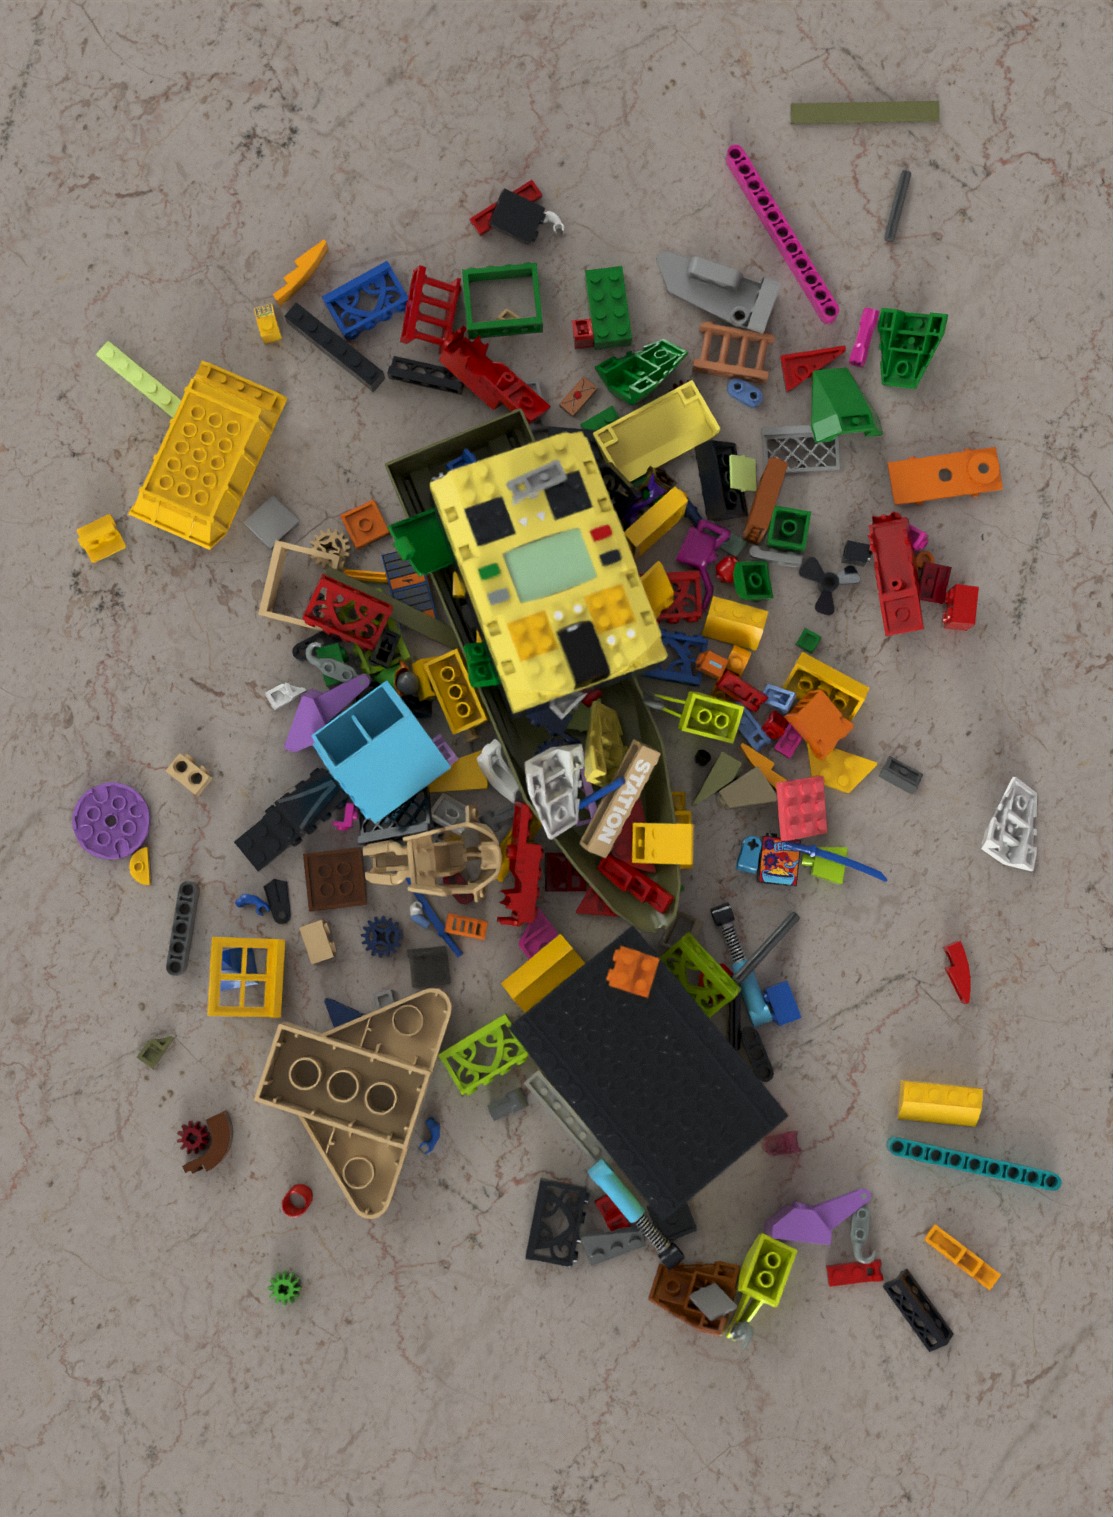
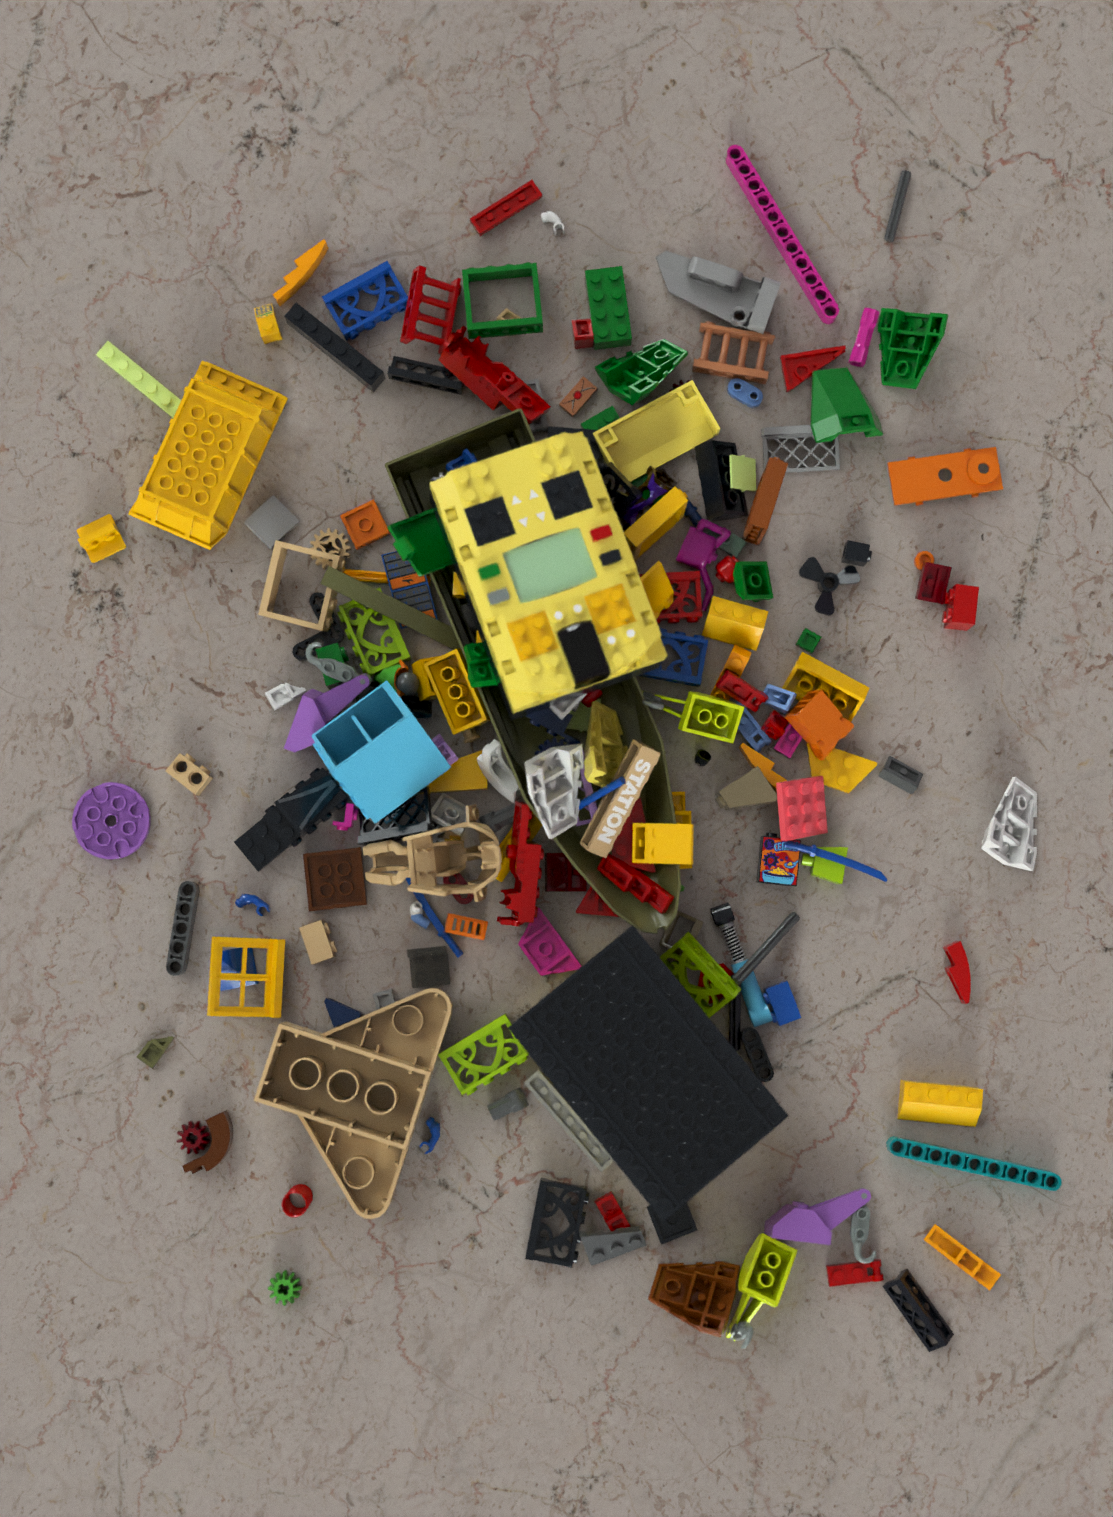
(140, 866): yellow plate -> none
(278, 899): black piece -> none
(349, 593): red fence -> none
(375, 942): dark blue gear -> none
(385, 648): black slope -> none
(517, 217): black brick -> none
(537, 480): light grey plate -> none
(542, 973): yellow slope -> none
(631, 1208): piece -> none
(632, 971): orange plate -> none
(711, 664): orange brick -> none
(712, 1301): light grey piece -> none
(722, 773): olive slope -> none
(747, 858): dark azure piece -> none
(774, 557): light grey plate -> none
(785, 1143): clear pink piece -> none
(788, 529): green brick -> none
(865, 112): olive tile -> none
(896, 574): red piece -> none
(919, 538): dark pink bracket -> none

